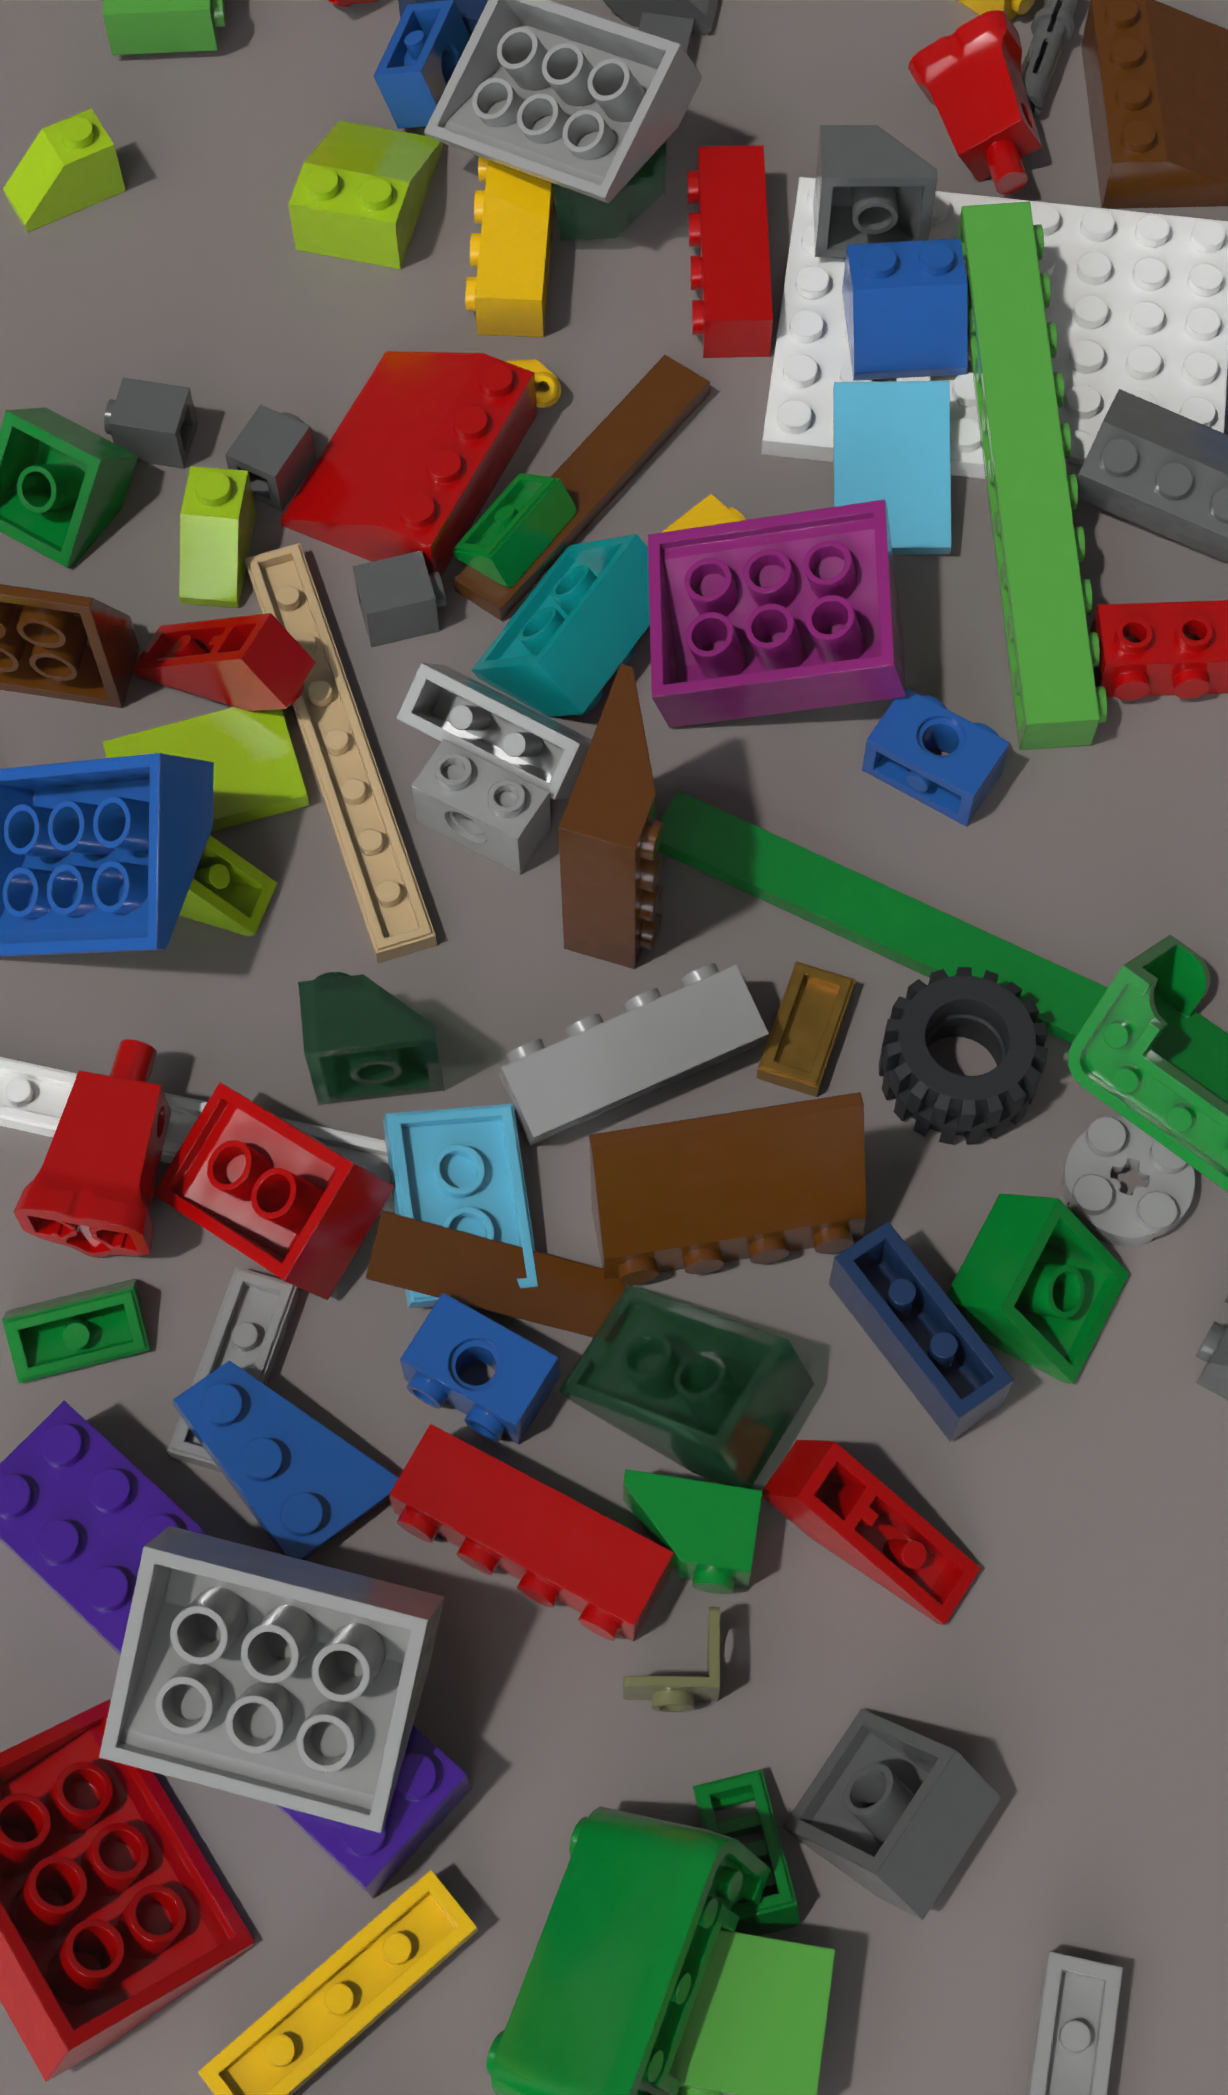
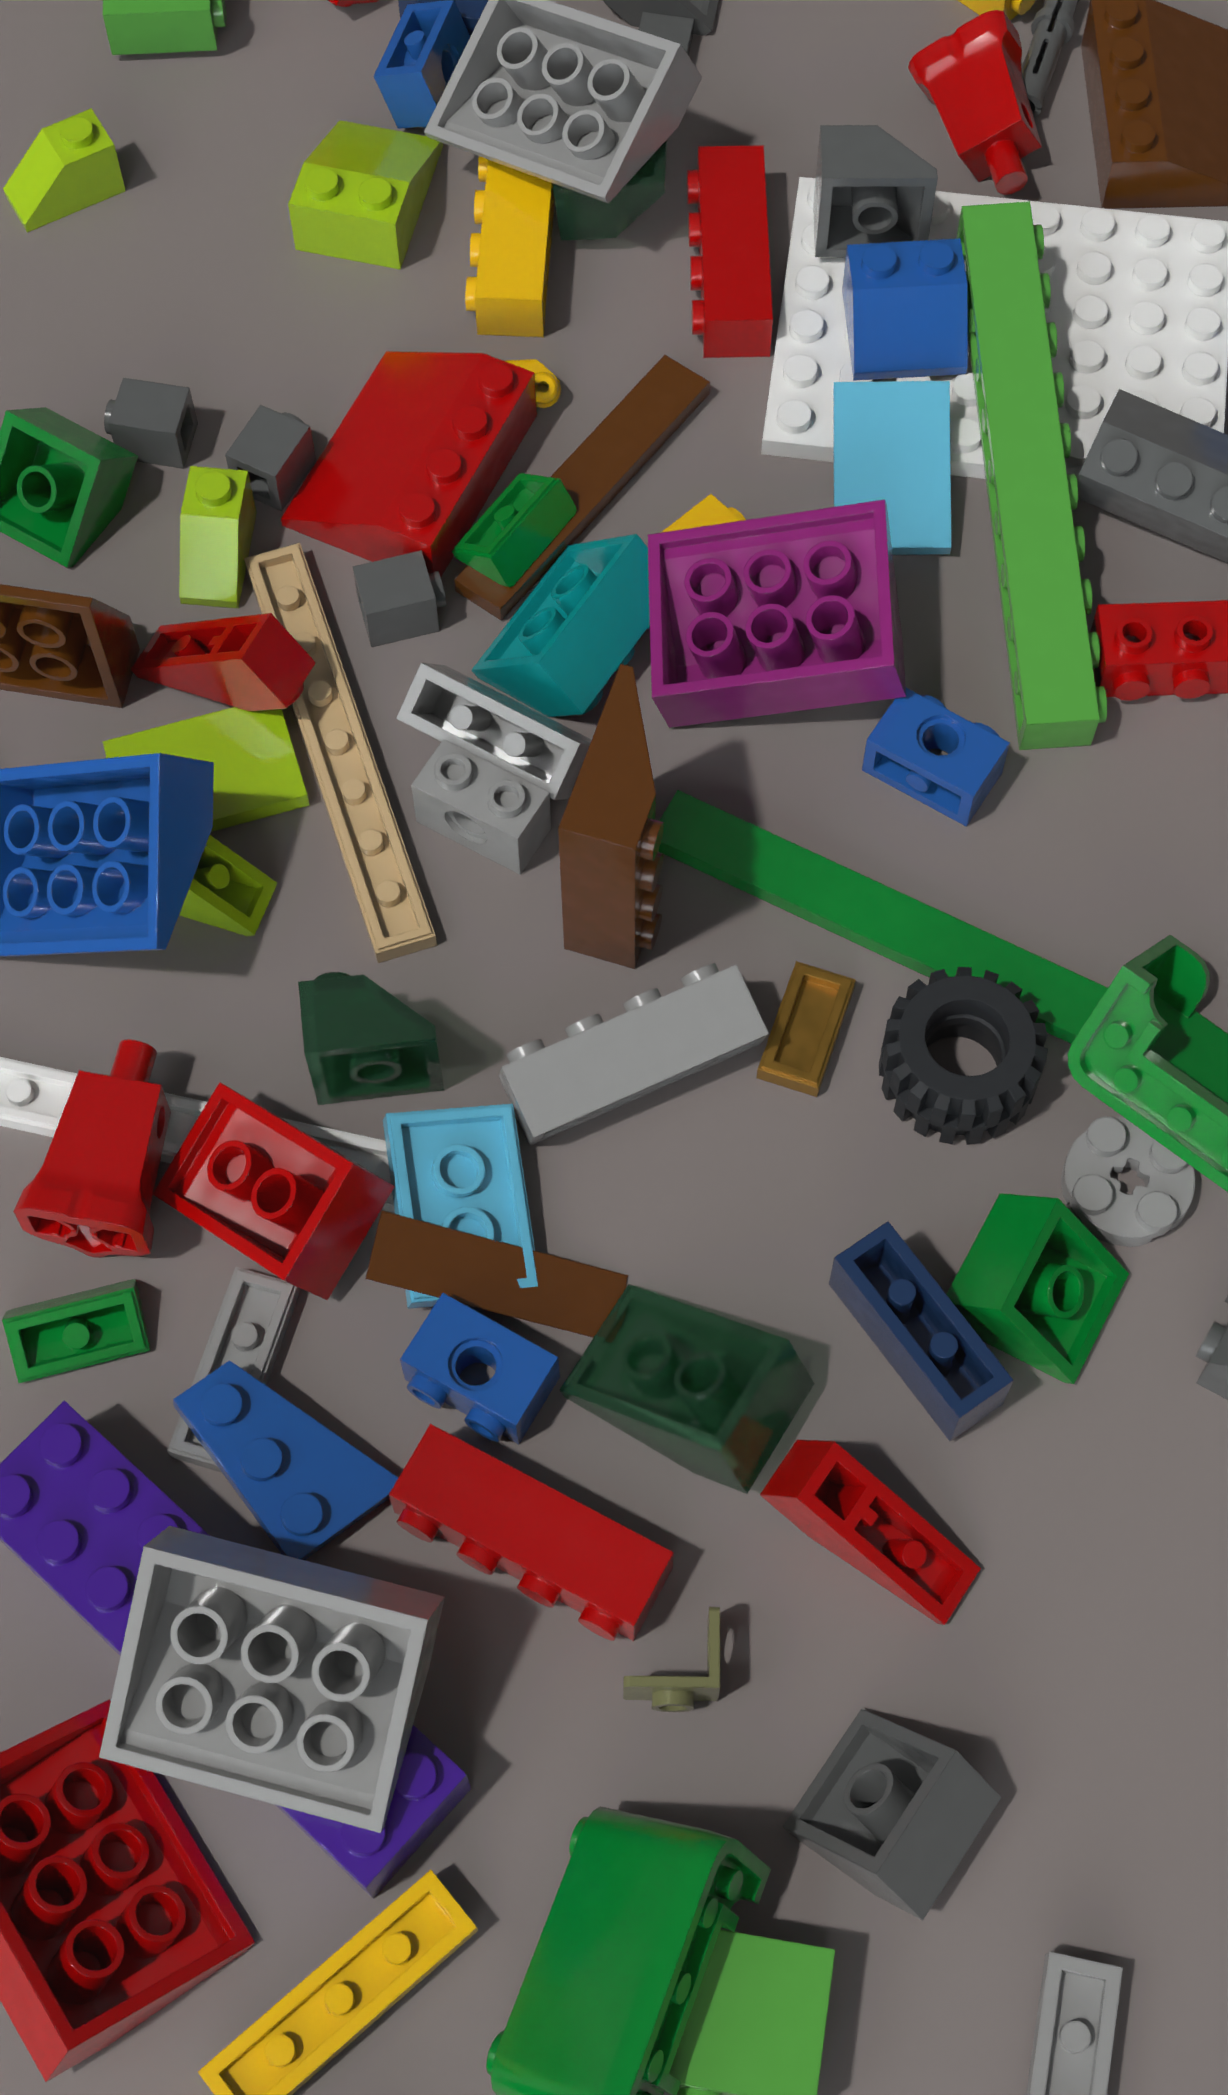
(702, 1523): green slope -> none
(729, 1188): reddish brown slope -> none
(773, 1911): green slope -> none

